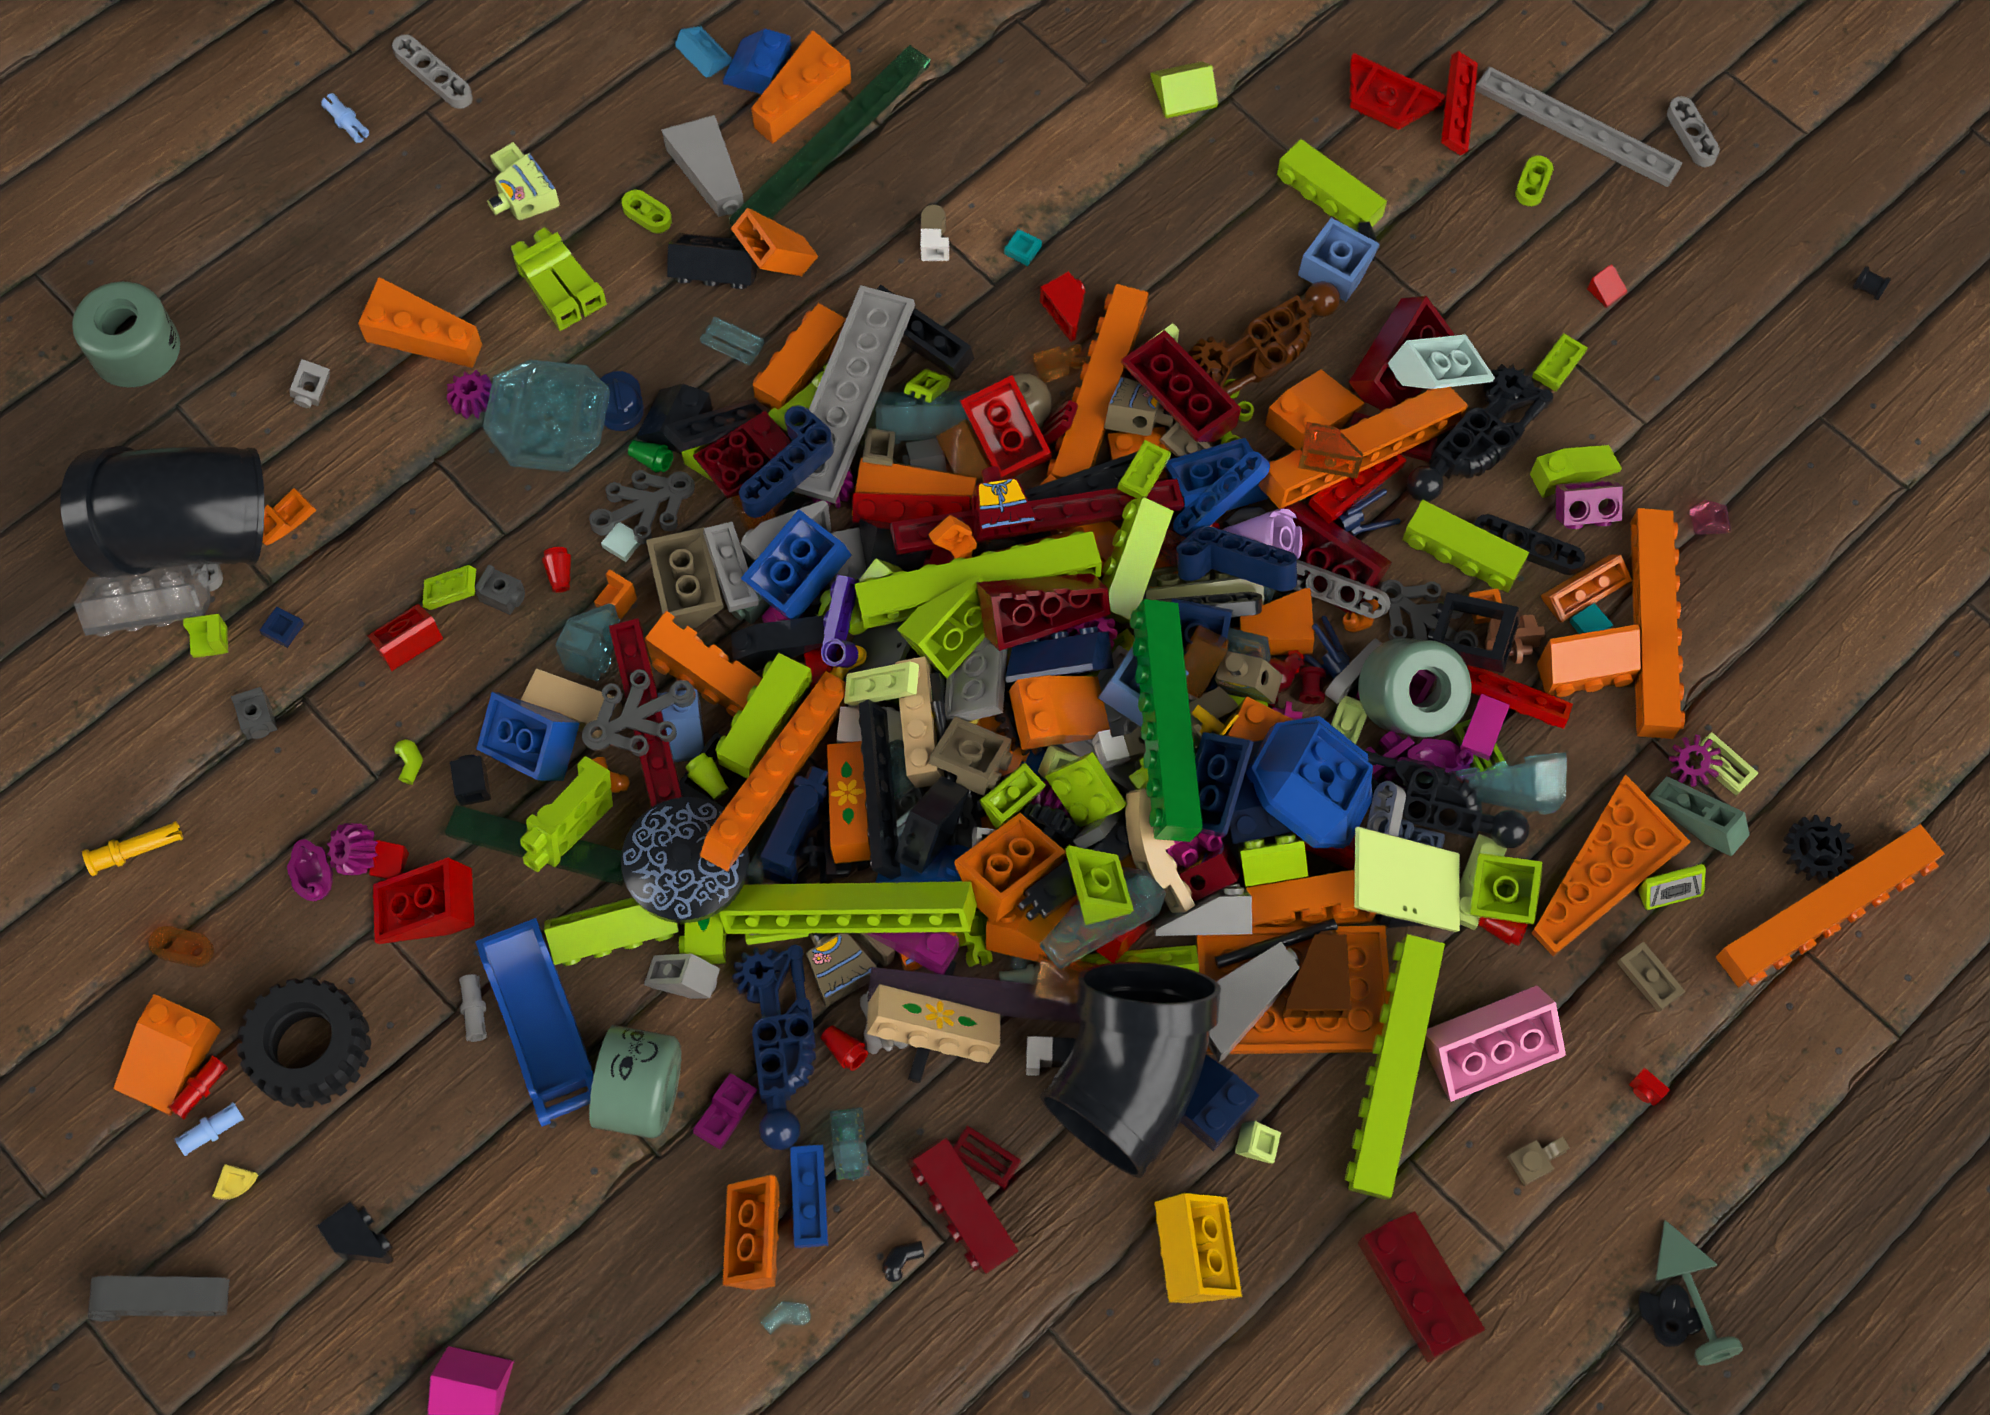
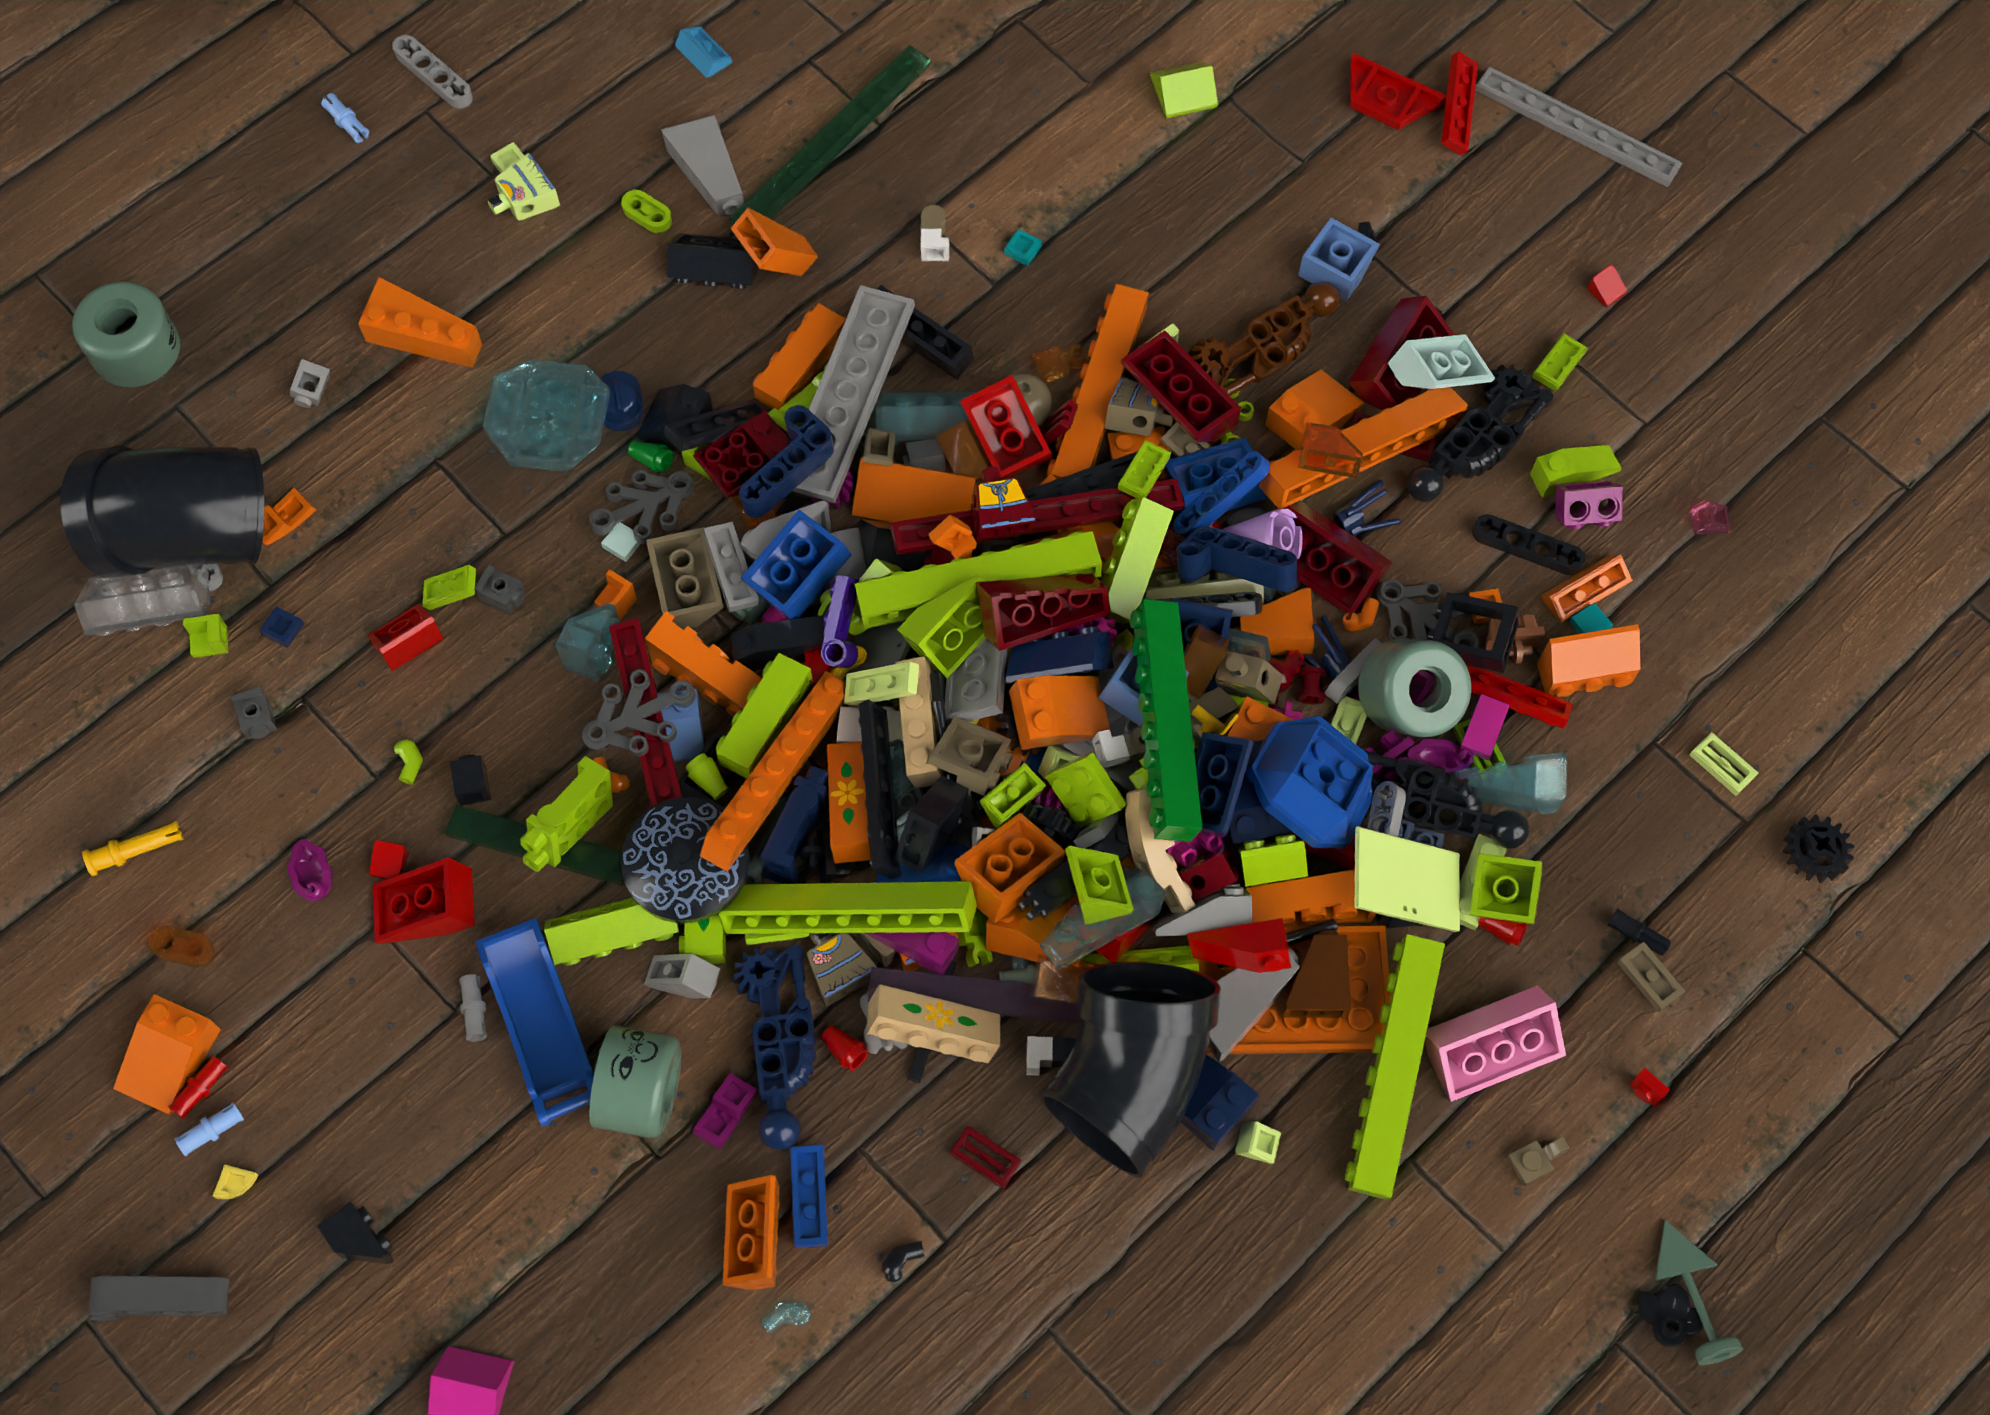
(280, 1011): black tyre -> none
(352, 849): magenta gear -> none
(469, 394): magenta gear -> none
(528, 737): blue slope -> none
(557, 278): lime hips -> none
(558, 567): red cone -> none
(567, 698): tan brick -> none
(720, 329): clear light blue tile -> none
(758, 60): blue slope -> none
(800, 87): orange wedge -> none
(849, 1144): clear light blue slope -> none
(905, 506): red plate -> none
(932, 388): lime tile -> none
(962, 1206): dark red wedge -> none
(1064, 302): red slope -> none
(1197, 1248): yellow slope -> none
(1248, 946): none -> red slope
(1330, 186): lime brick -> none
(1334, 587): light grey beam -> none
(1341, 496): red plate -> none
(1420, 1286): dark red slope -> none
(1465, 546): lime brick -> none
(1533, 182): lime plate -> none
(1619, 854): orange wing -> none
(1639, 932): none -> black axle
(1656, 613): orange brick -> none
(1673, 887): slope -> none
(1685, 757): magenta gear -> none
(1693, 120): light grey beam -> none
(1702, 815): sand green slope -> none
(1829, 906): orange brick -> none
(1871, 283): black bush -> none

